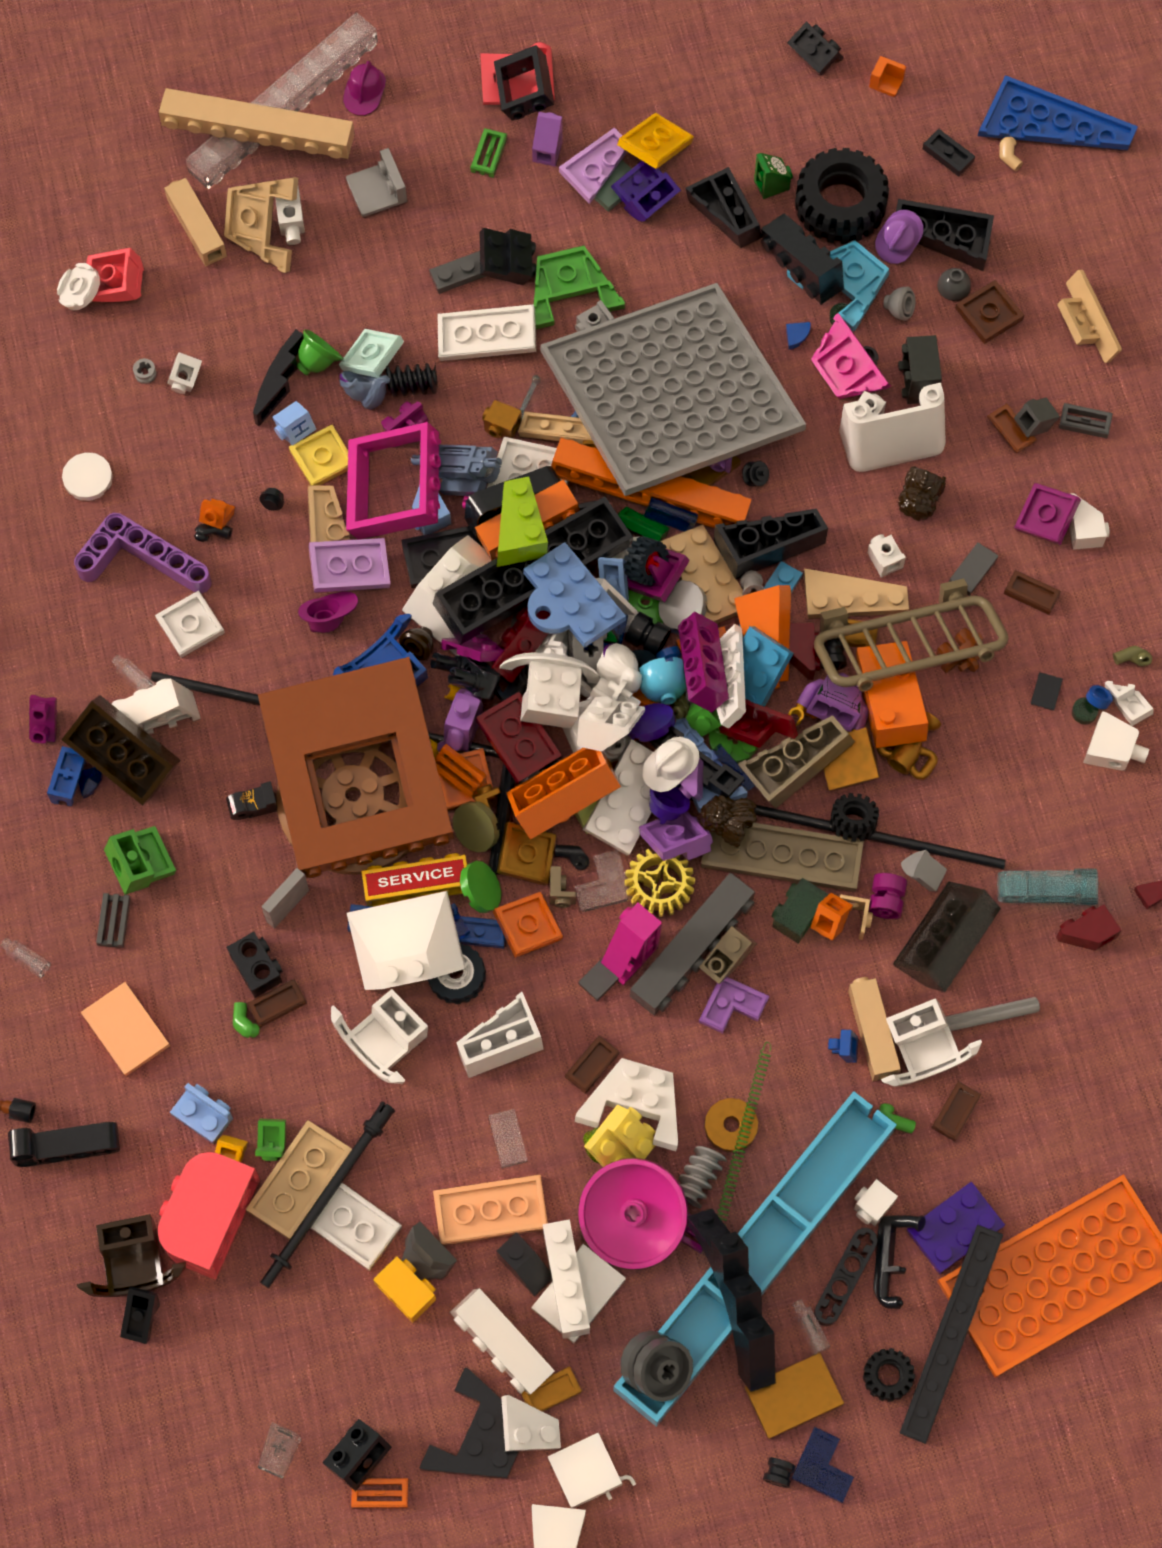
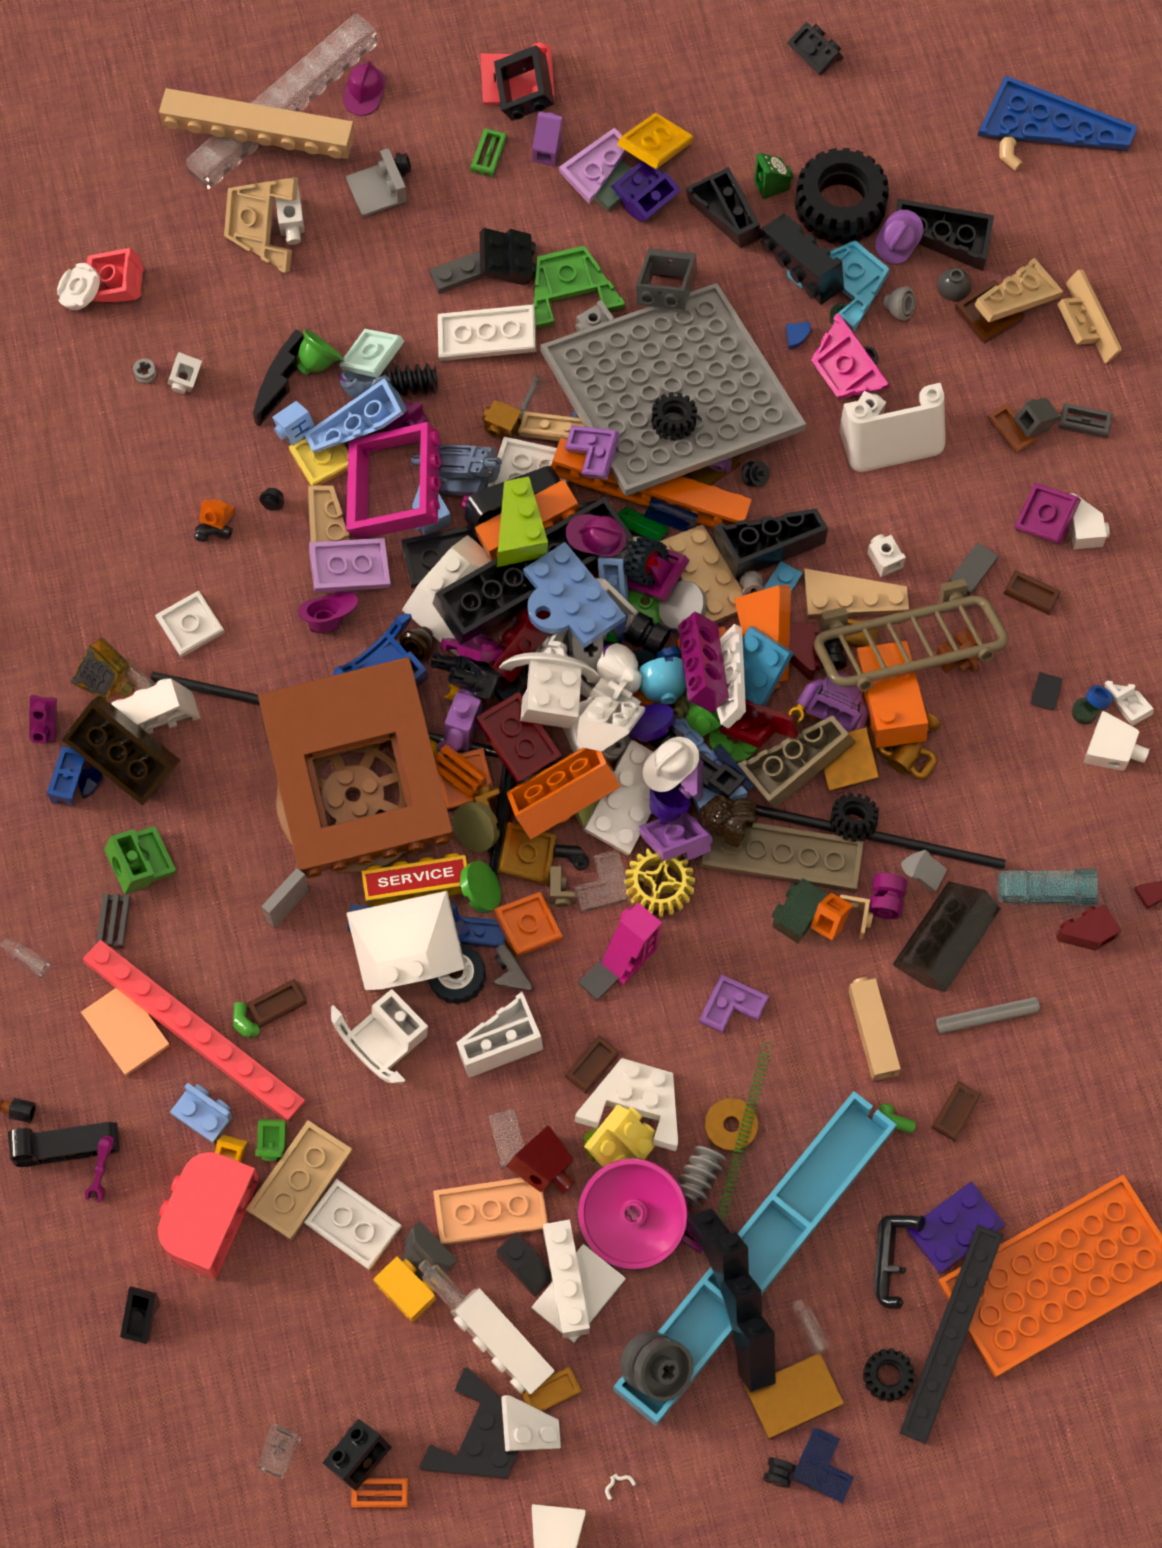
(87, 476): white tile -> none
(103, 671): none -> torso
(104, 1148): none -> magenta piece
(130, 1258): dark brown piece -> none
(143, 550): medium lavender beam -> none
(194, 1031): none -> coral plate
(195, 221): tan brick -> none
(252, 802): black leg -> none
(252, 965): black brick -> none
(359, 417): none -> light blue wedge
(372, 1129): black bar -> none
(403, 163): none -> black plate
(441, 1284): none -> clear cylinder
(515, 976): none -> slope
(543, 1162): none -> dark red torso
(585, 1470): white tile -> none
(596, 535): none -> magenta piece
(599, 447): none -> medium lavender tile
(658, 263): none -> dark grey window
(674, 404): none -> black tyre
(692, 944): dark grey brick -> none
(728, 954): dark tan slope -> none
(843, 1275): black beam -> none
(845, 1046): blue tile -> none
(874, 1203): white brick -> none
(887, 76): orange panel -> none
(919, 366): pearl dark grey container -> none
(920, 493): dark brown hair -> none
(925, 1043): white piece -> none
(948, 152): black plate -> none
(1020, 292): none -> tan wing
(1133, 654): olive arm -> none

